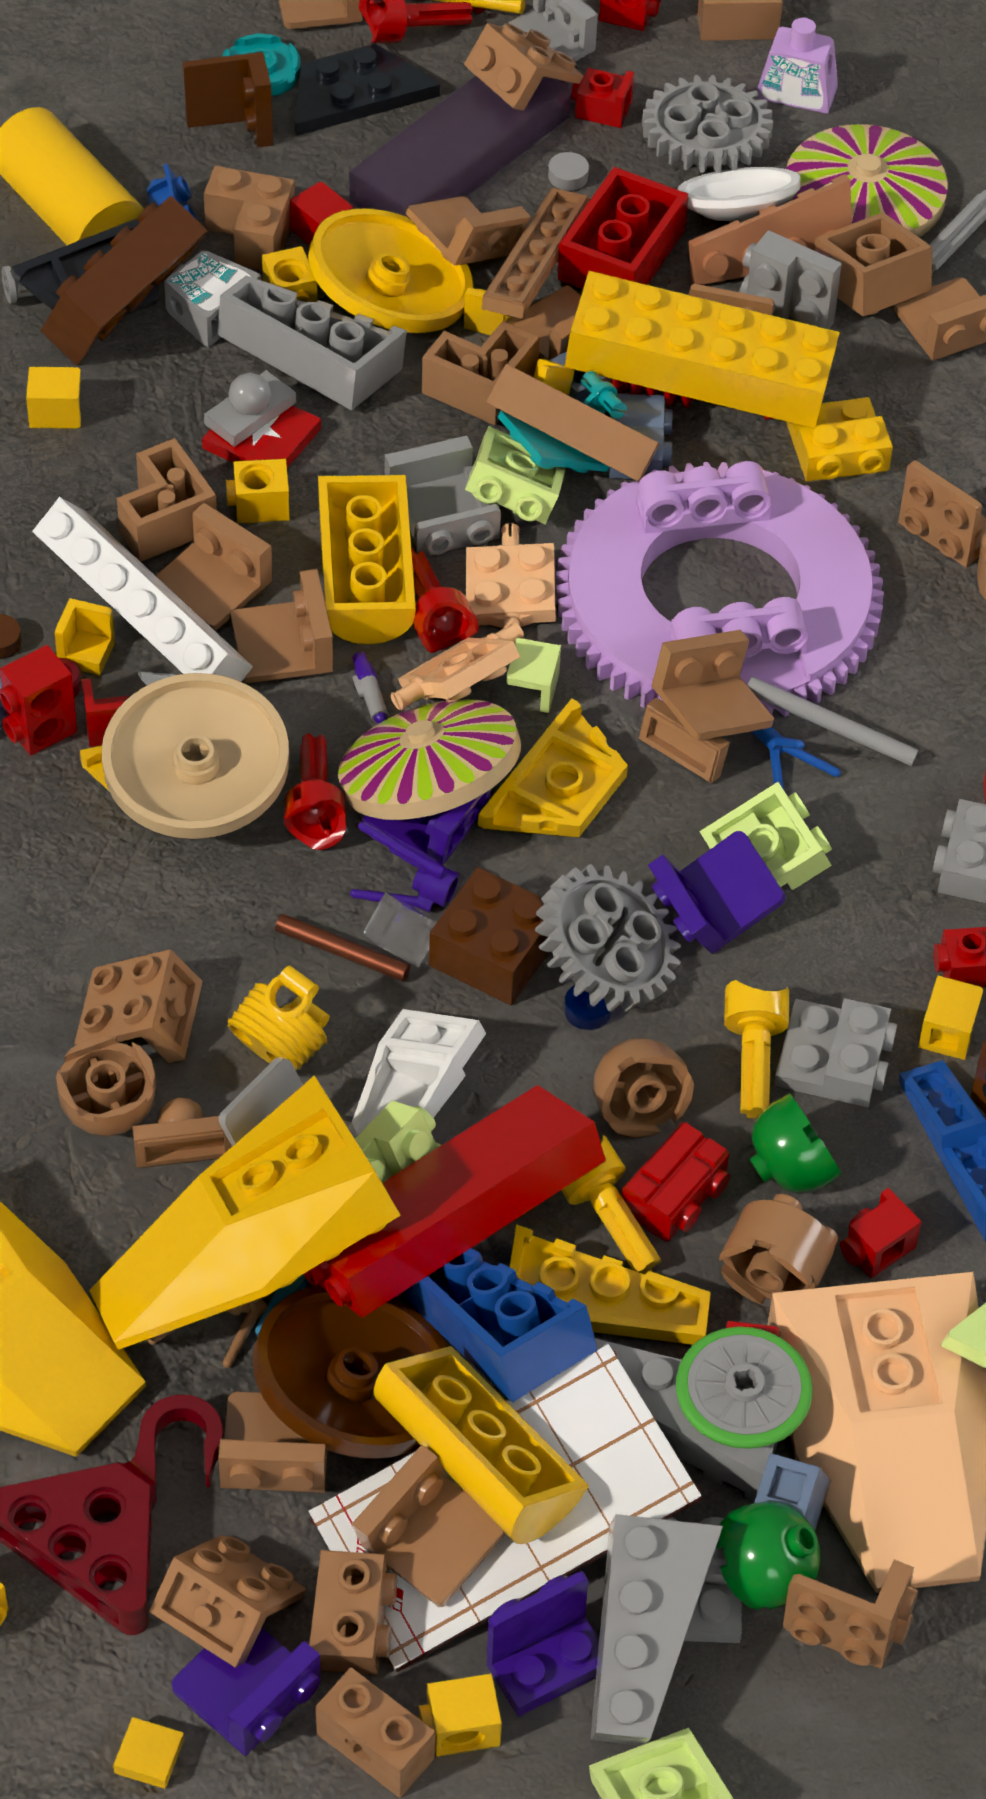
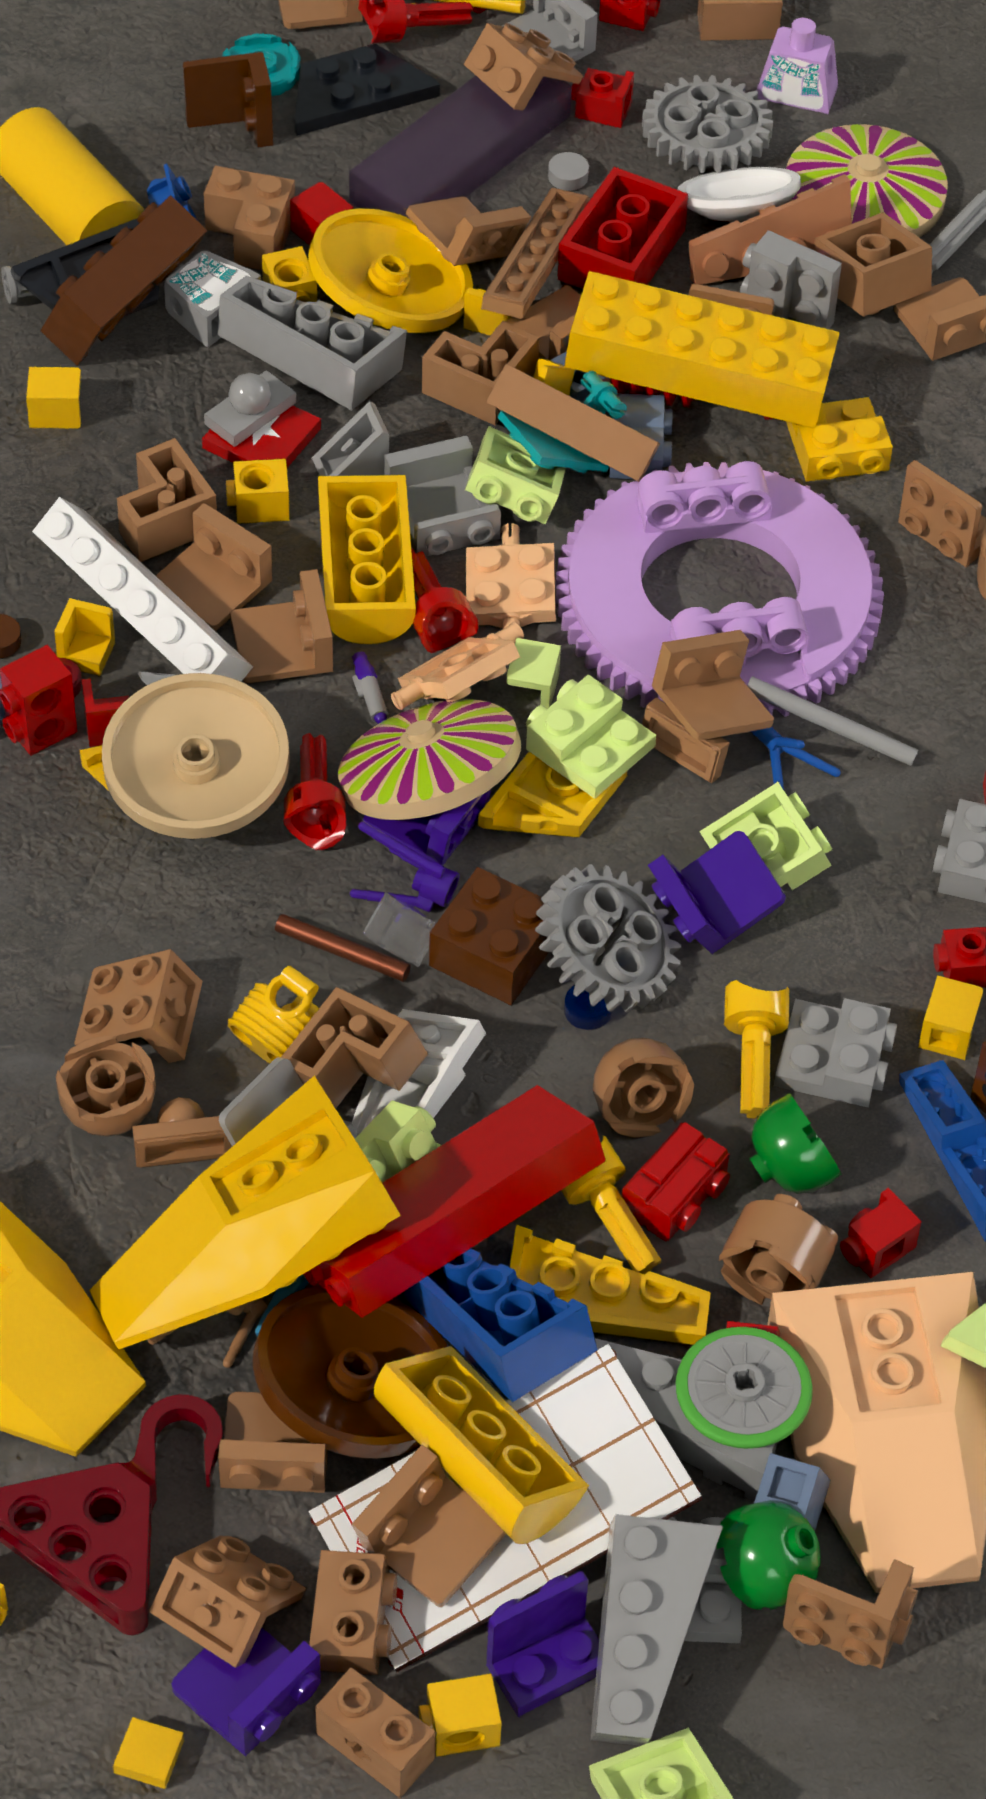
(352, 1040): none -> medium nougat brick
(356, 447): none -> light grey slope
(587, 735): none -> yellowish green plate

